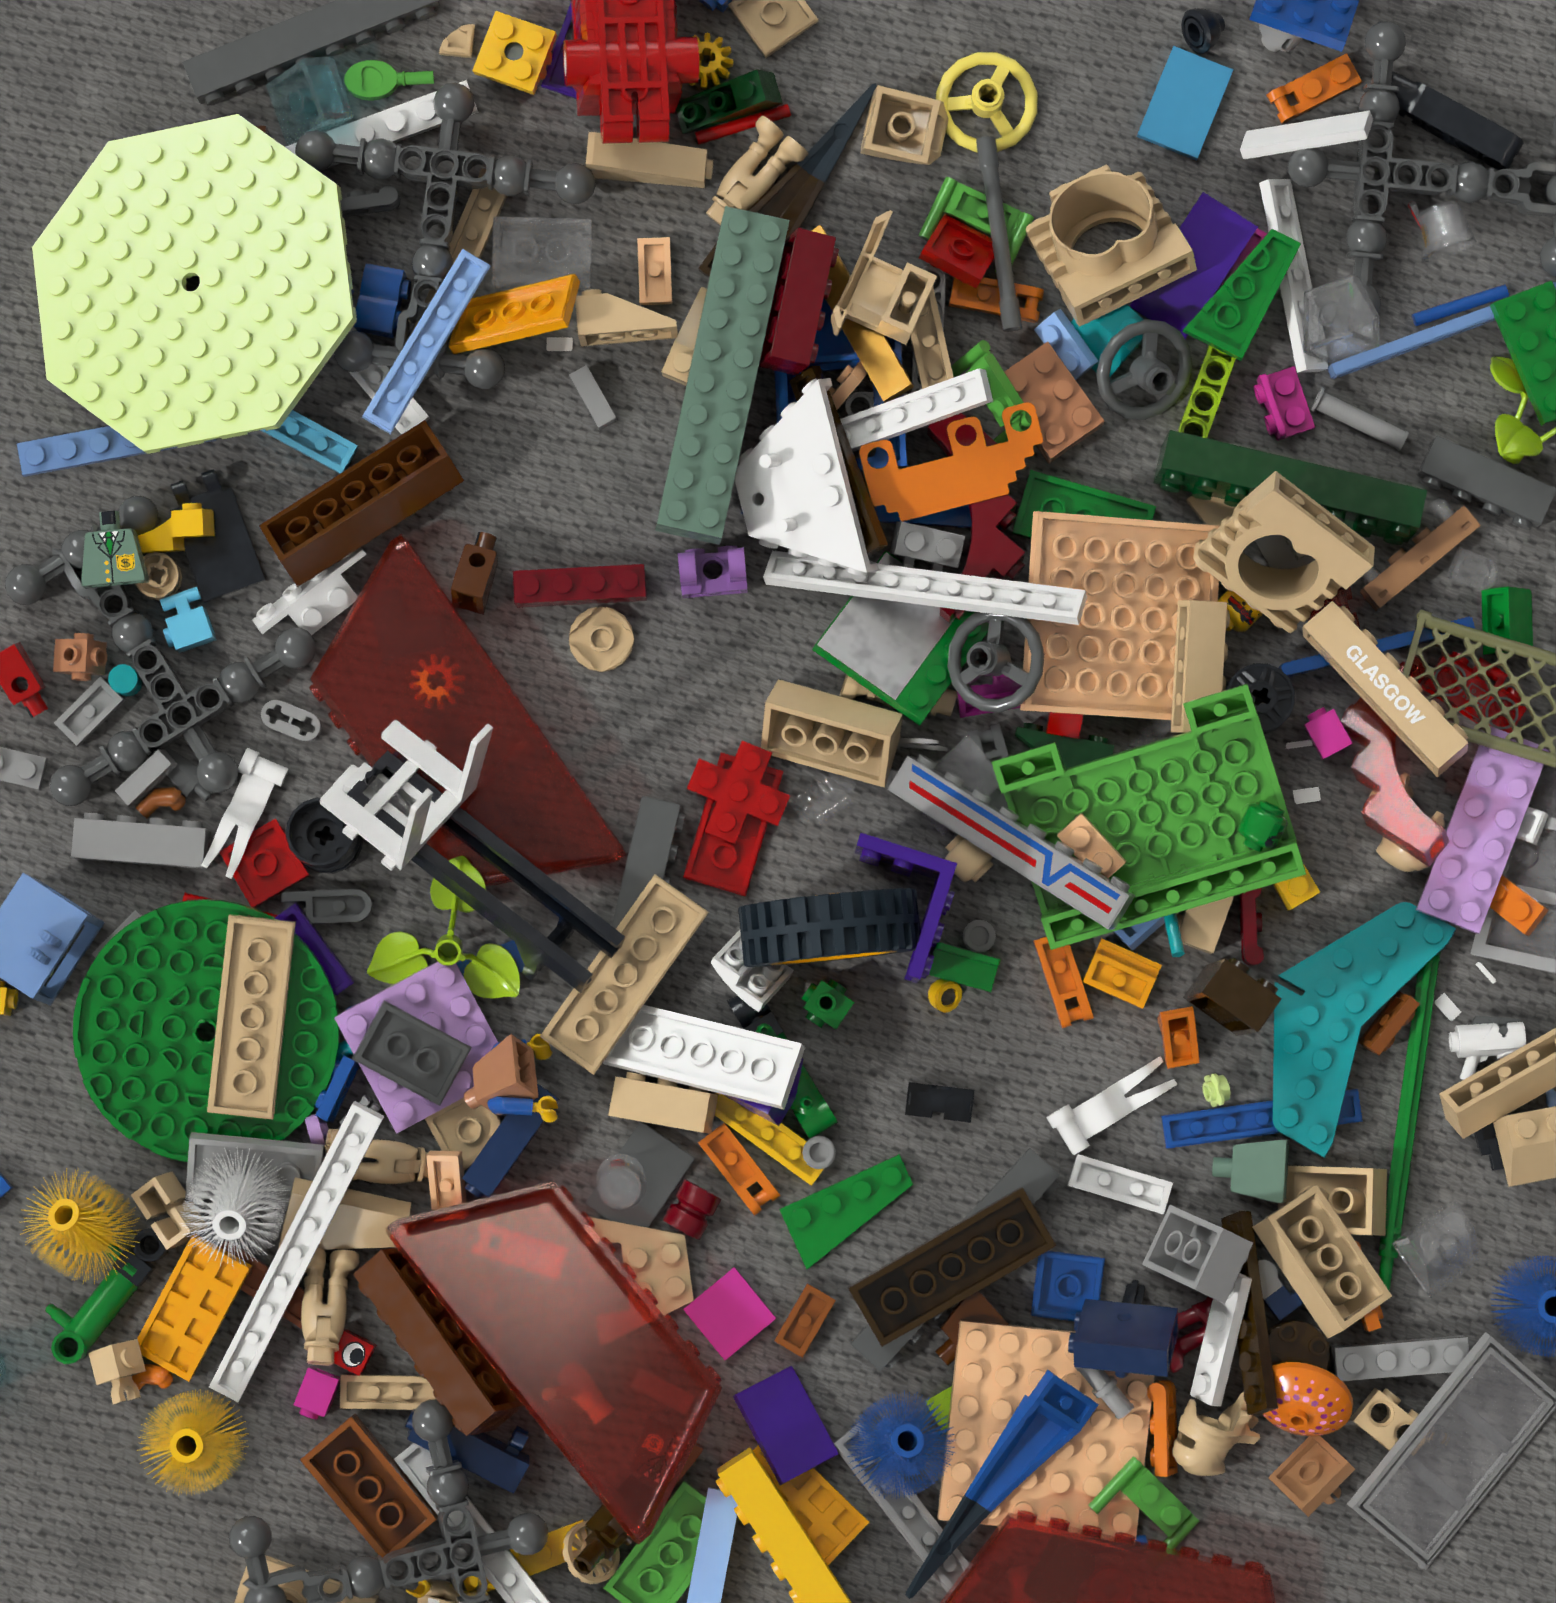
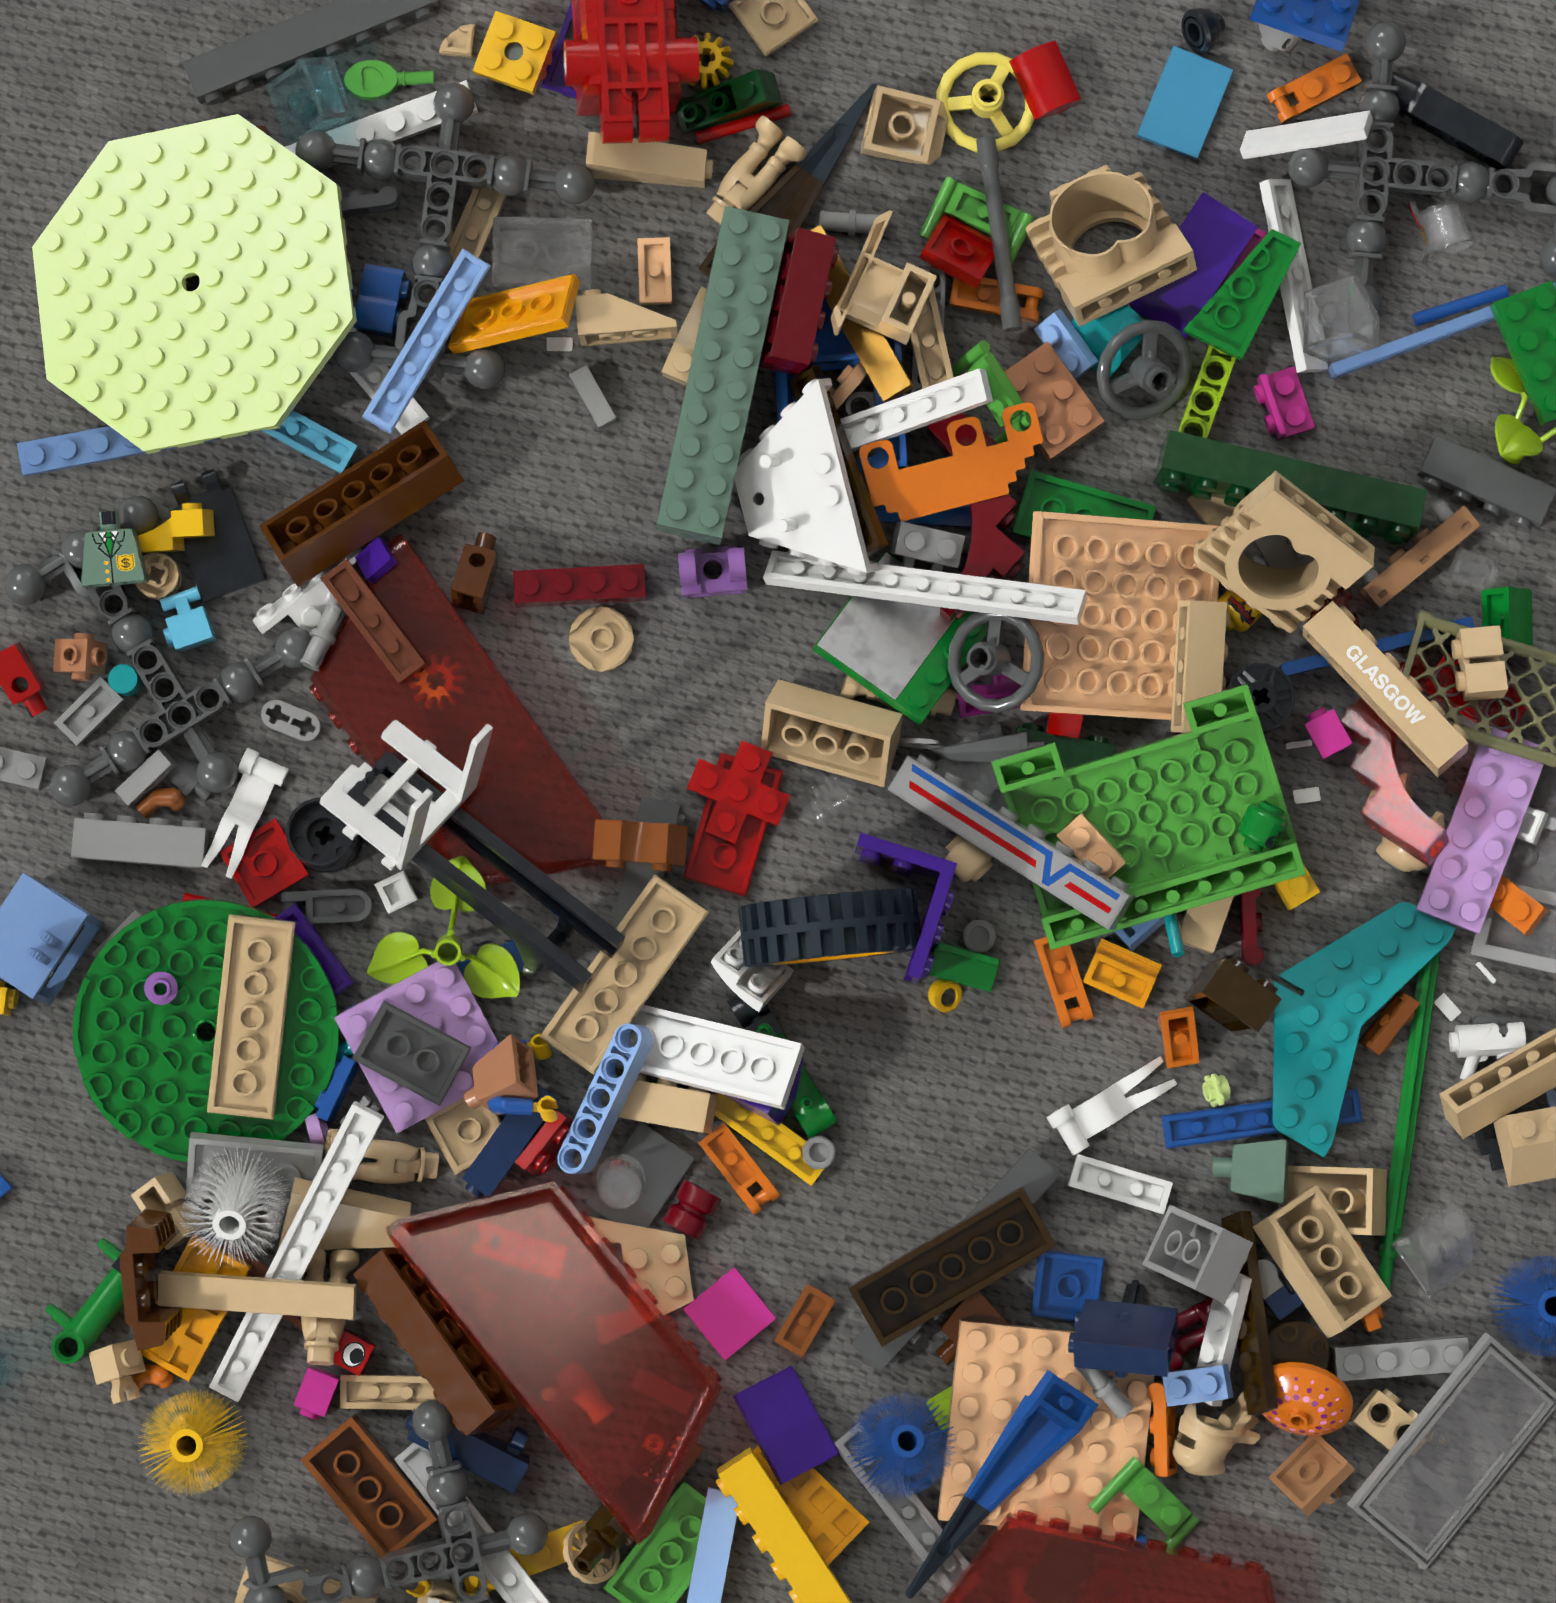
(80, 1226): yellow piece -> none
(144, 1239): none -> reddish brown plate
(168, 980): none -> medium lavender plate
(257, 1295): none -> tan tile
(322, 637): none -> light grey pin
(373, 621): none -> copper plate
(376, 560): none -> dark purple tile
(396, 892): none -> white tile
(445, 1178): light nougat plate -> none
(541, 1151): none -> red plate
(591, 1106): none -> light blue beam
(640, 843): none -> dark orange brick
(831, 1016): green brick -> none
(839, 1210): green wing -> none
(847, 222): none -> light grey pin
(927, 1098): black piece -> none
(988, 749): none -> dark grey bar
(1045, 80): none -> red brick
(1198, 1385): none -> medium blue plate
(1359, 420): light grey pin -> none
(1481, 670): none -> tan piece

